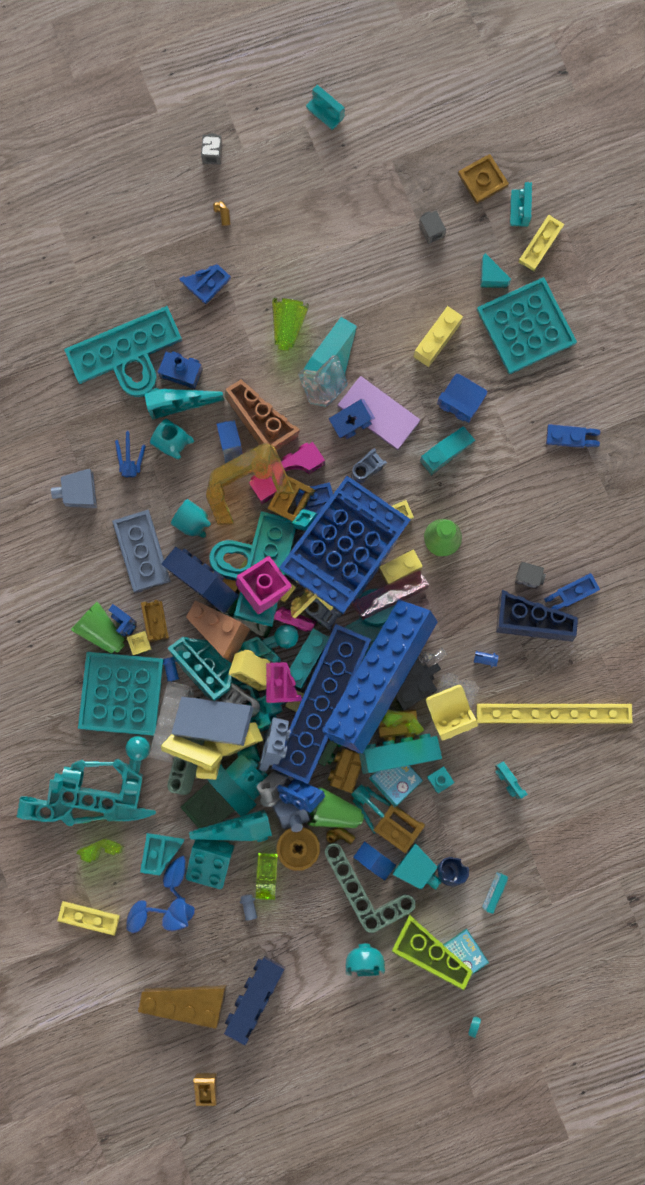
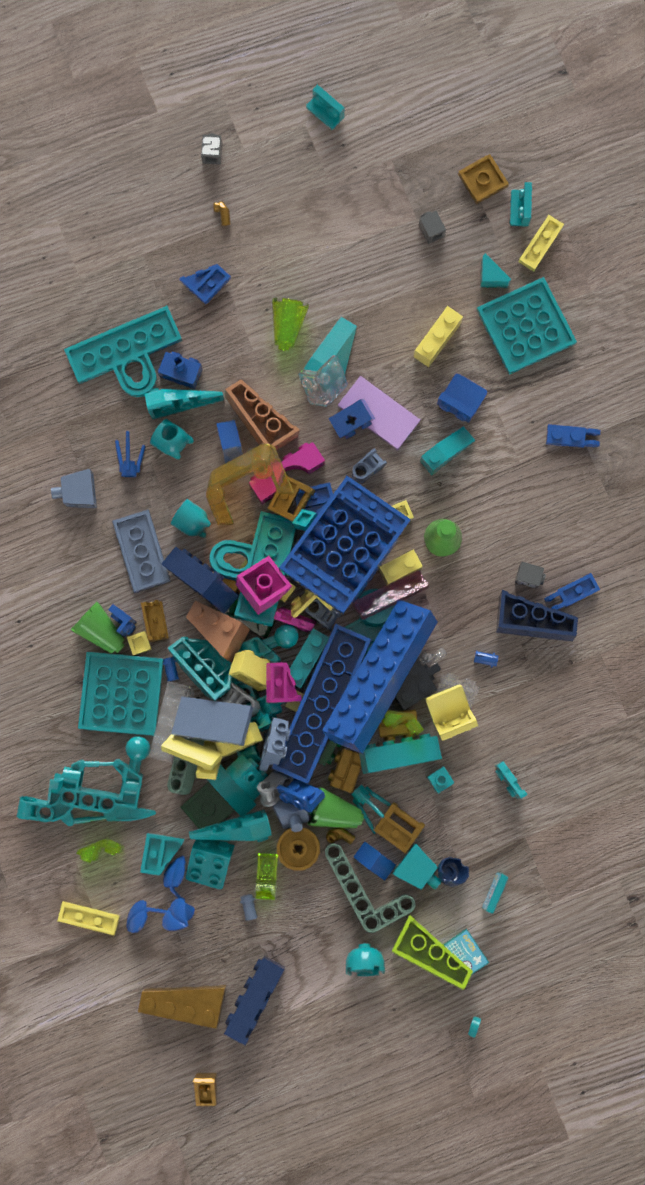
(396, 783): medium azure tile -> none
(554, 713): light yellow tile -> none

